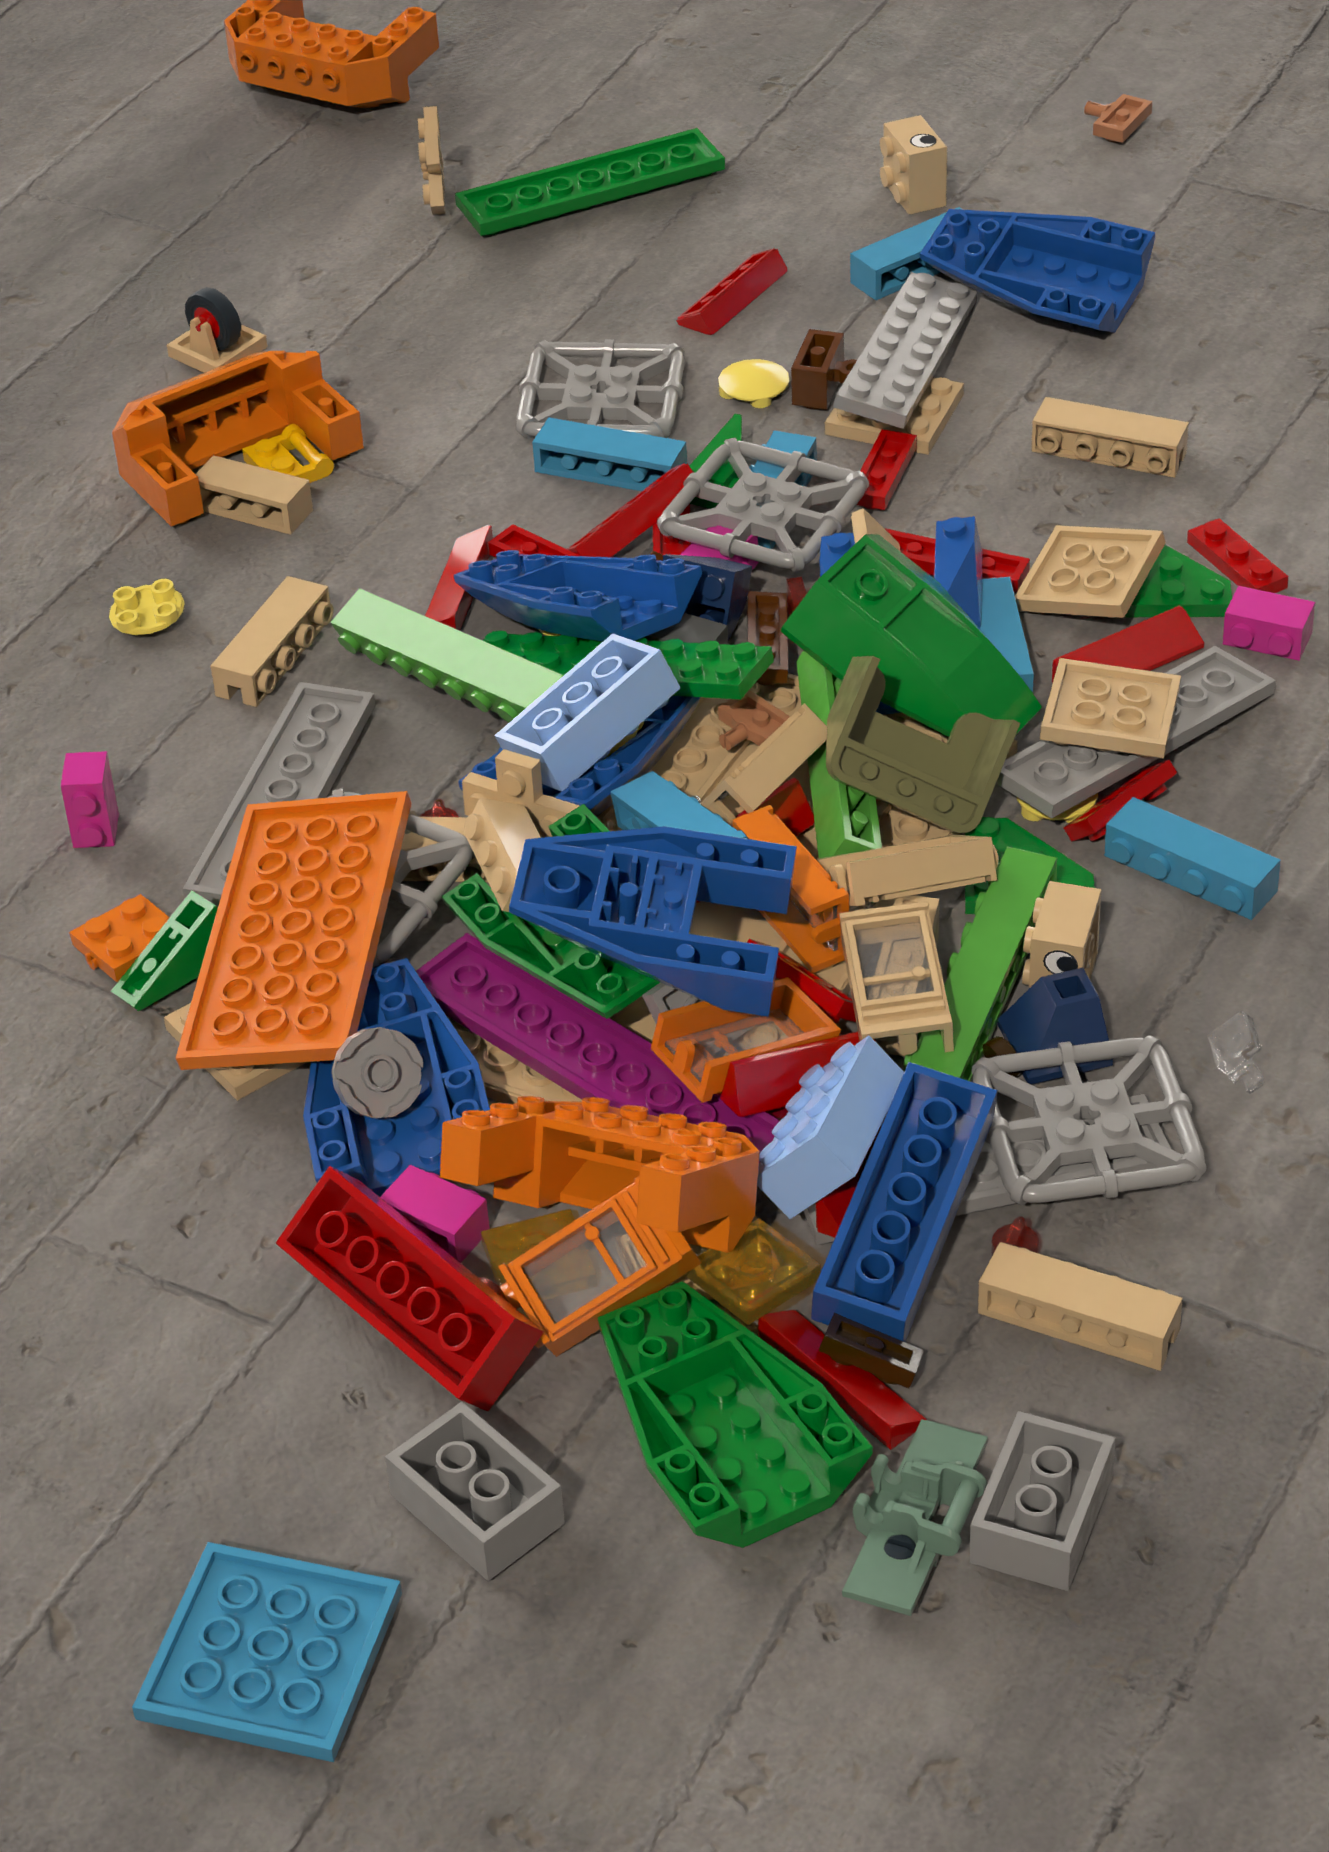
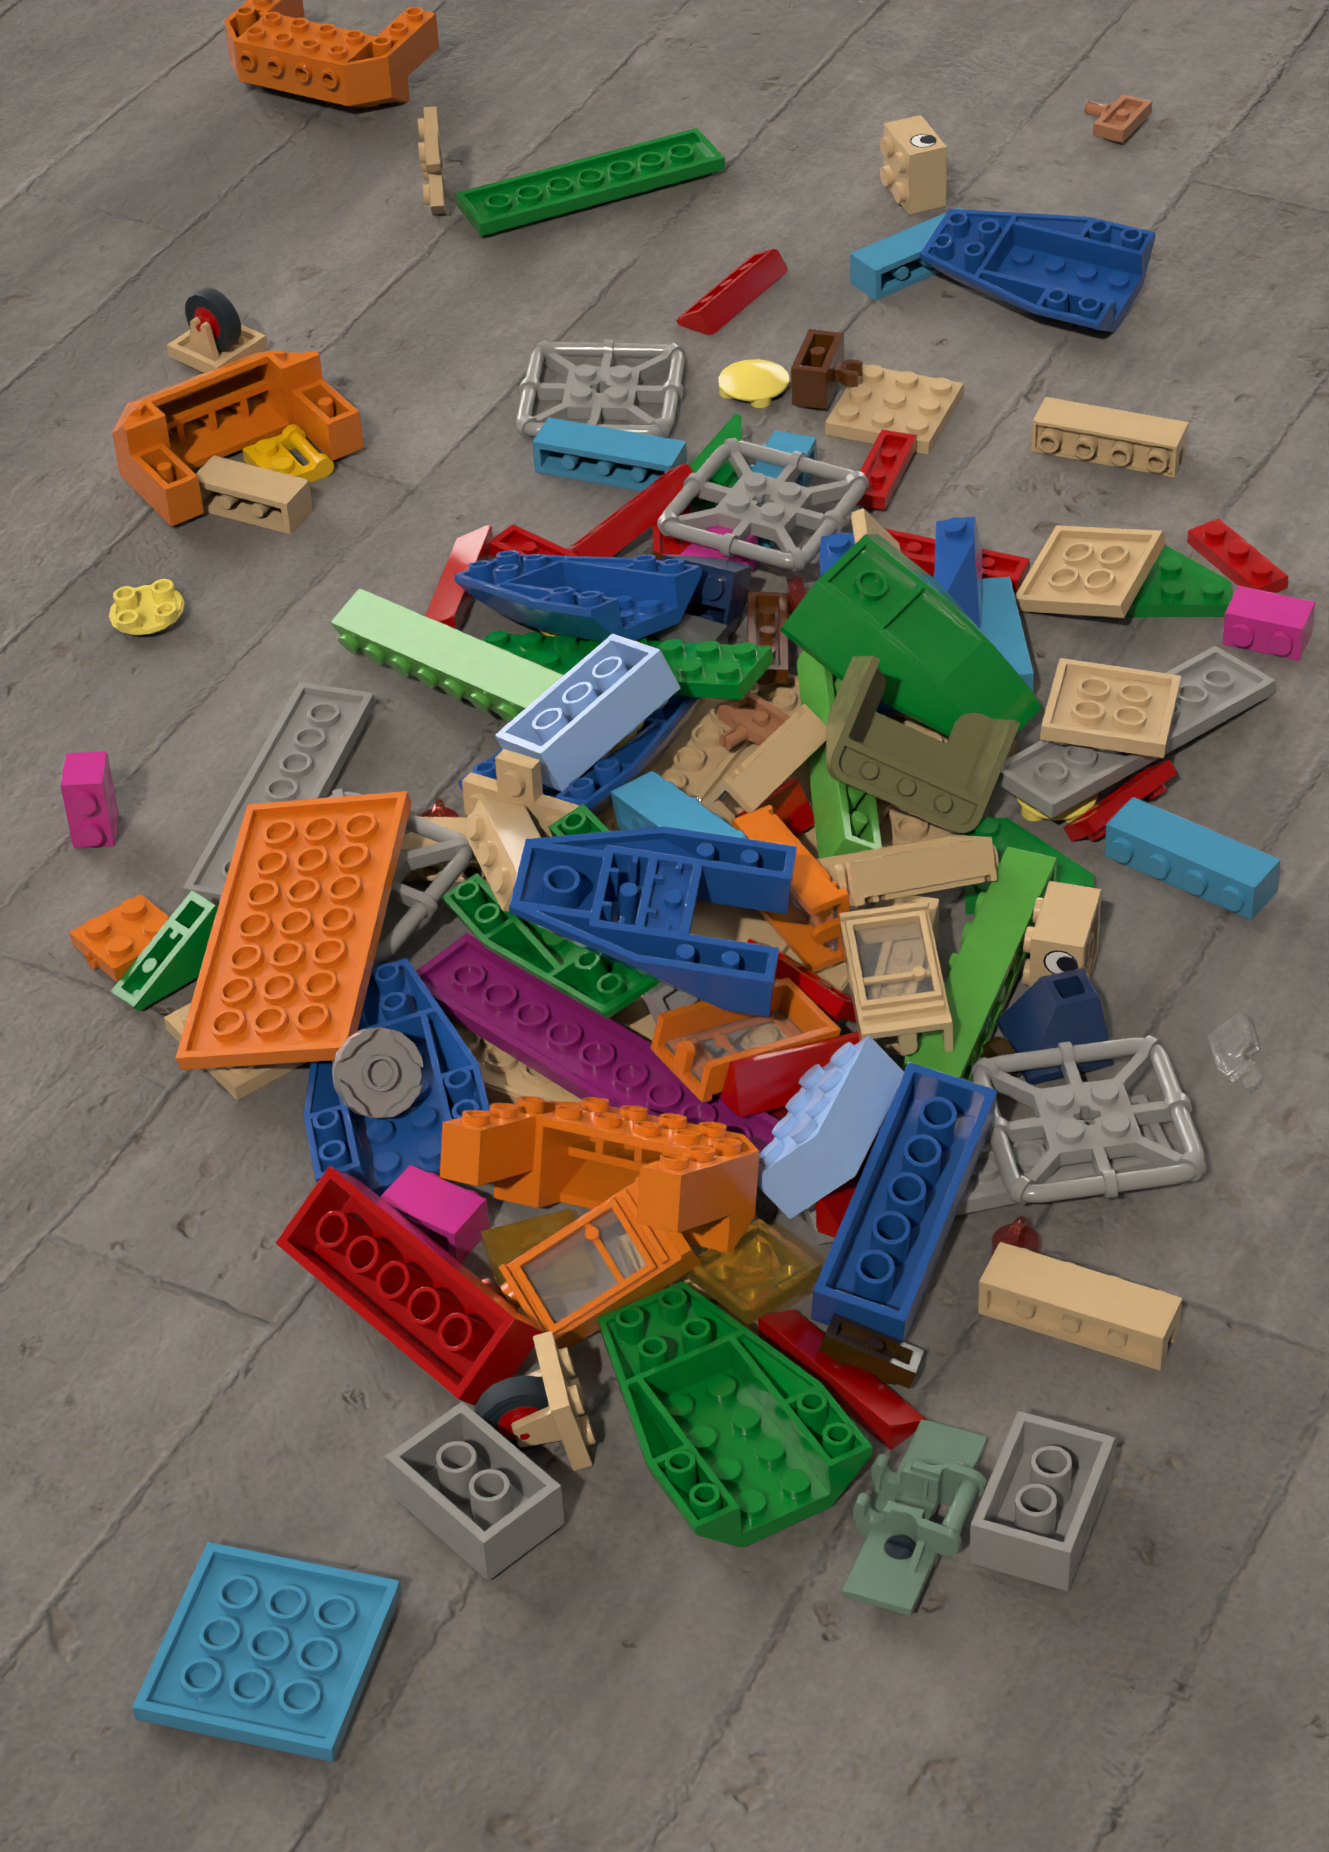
(272, 640): tan brick -> none
(542, 1405): none -> tan plate
(906, 350): light grey plate -> none
(1143, 644): red slope -> none

